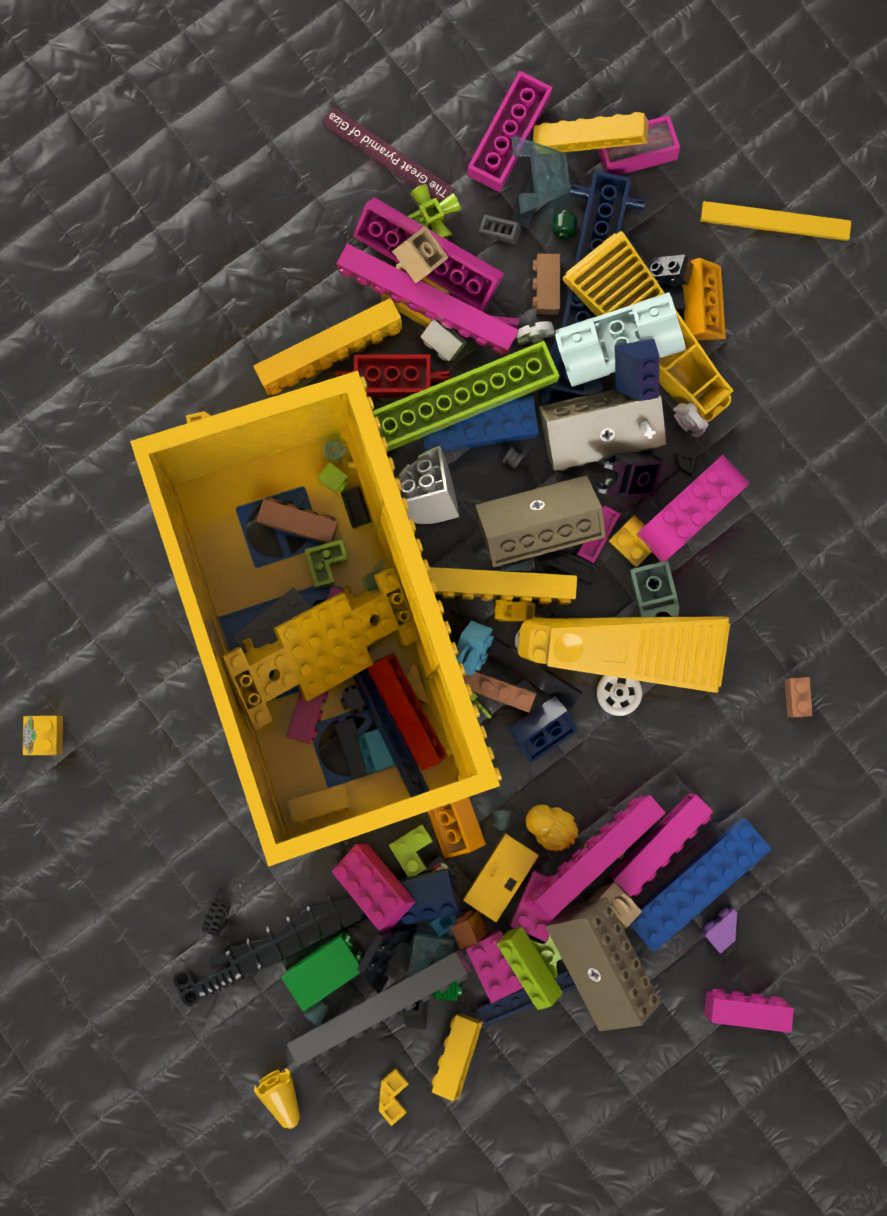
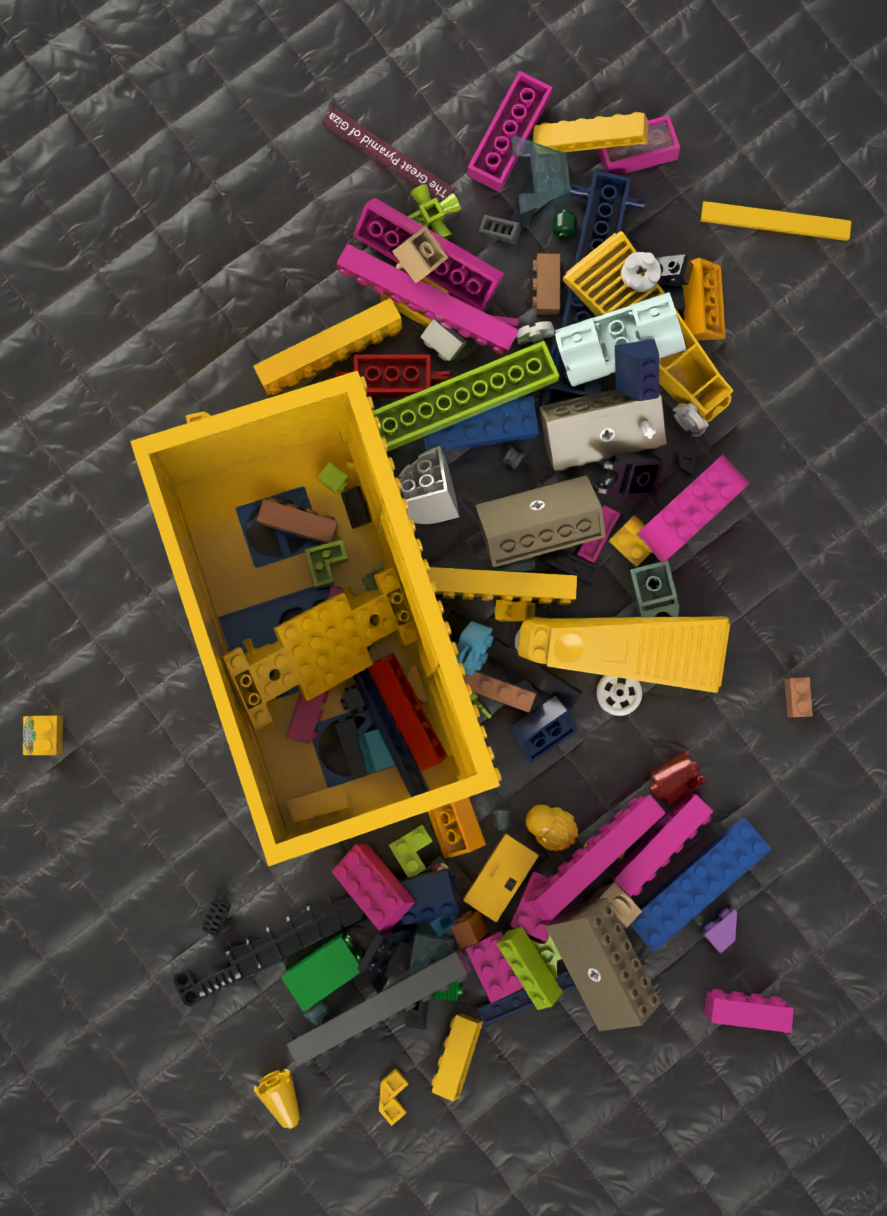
(261, 628): dark grey brick -> none
(338, 451): clear light blue brick -> none
(636, 281): none -> white plate
(675, 778): none -> clear red cylinder

